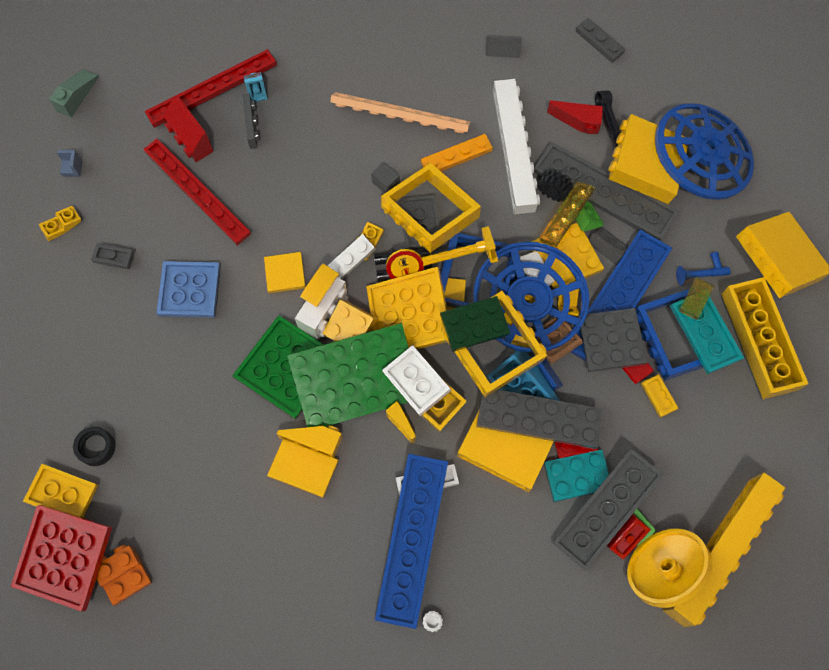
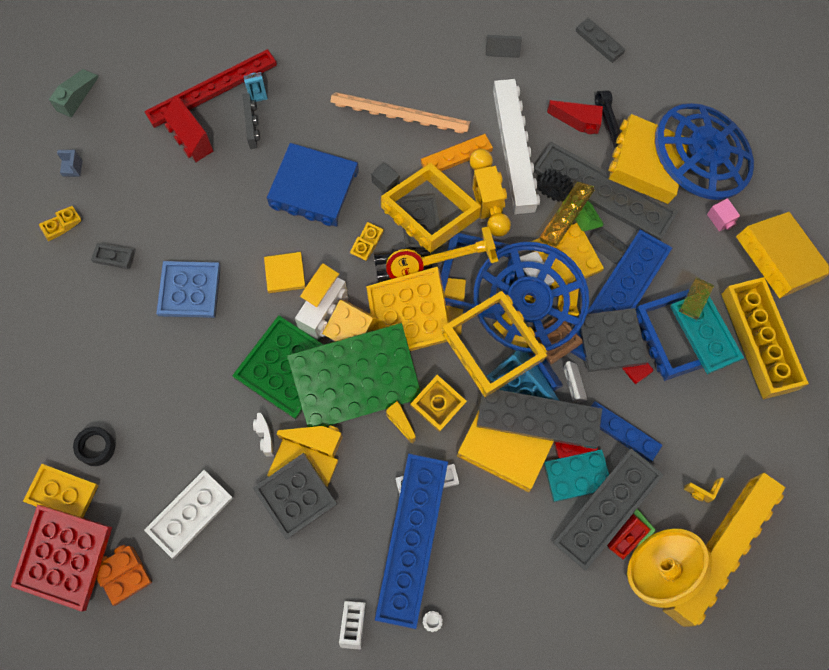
(188, 514): none -> white plate
(197, 192): red plate -> none
(263, 430): none -> white slope
(295, 496): none -> dark grey plate
(312, 184): none -> blue panel
(352, 256): white plate -> none
(352, 644): none -> white slope
(416, 380): white plate -> none
(474, 323): dark green plate -> none
(489, 192): none -> yellow brick
(574, 382): none -> white slope
(628, 434): none -> blue plate
(659, 396): yellow plate -> none
(683, 275): blue piece -> none
(700, 494): none -> yellow bracket
(723, 215): none -> bright pink brick

